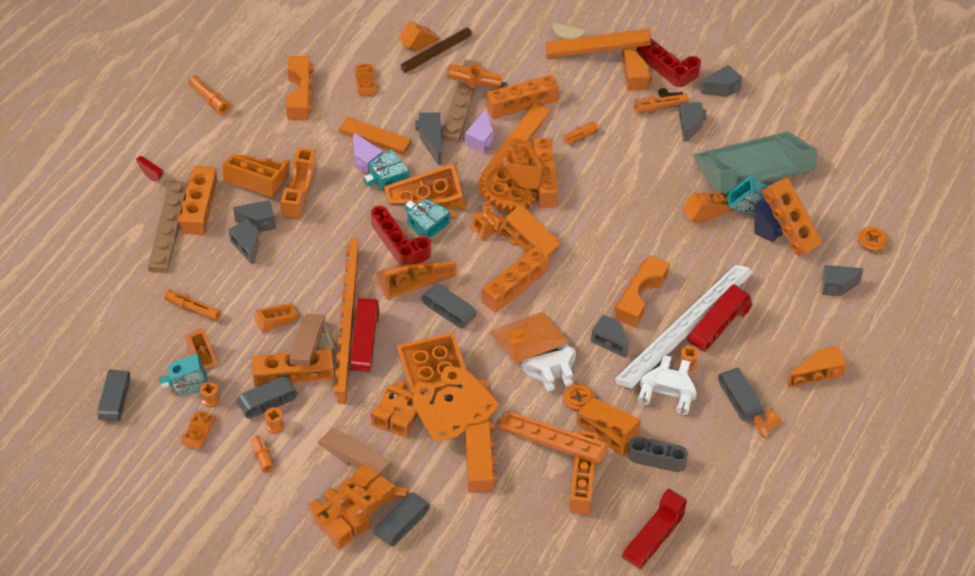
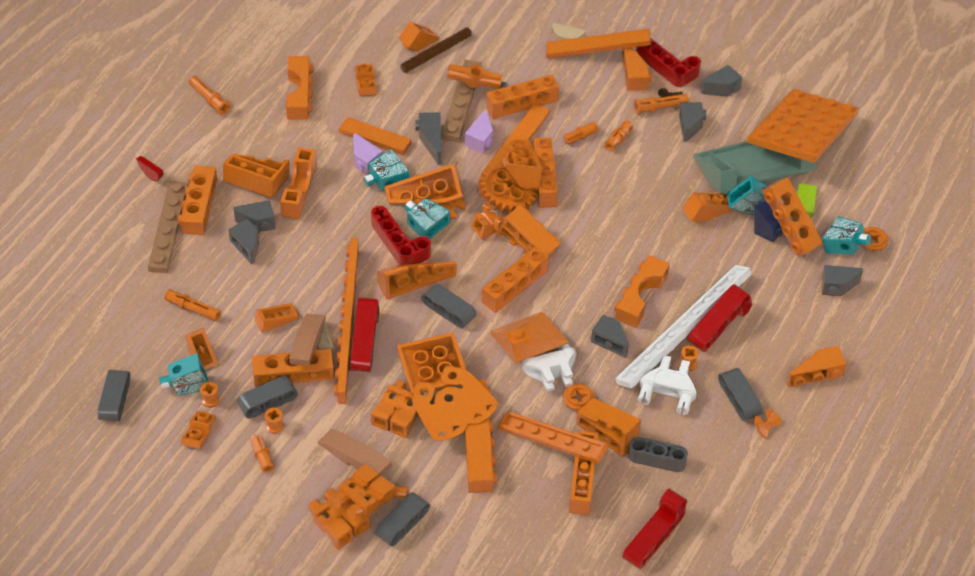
(618, 135): none -> orange pin
(803, 125): none -> orange plate
(807, 196): none -> lime tile
(845, 237): none -> teal torso

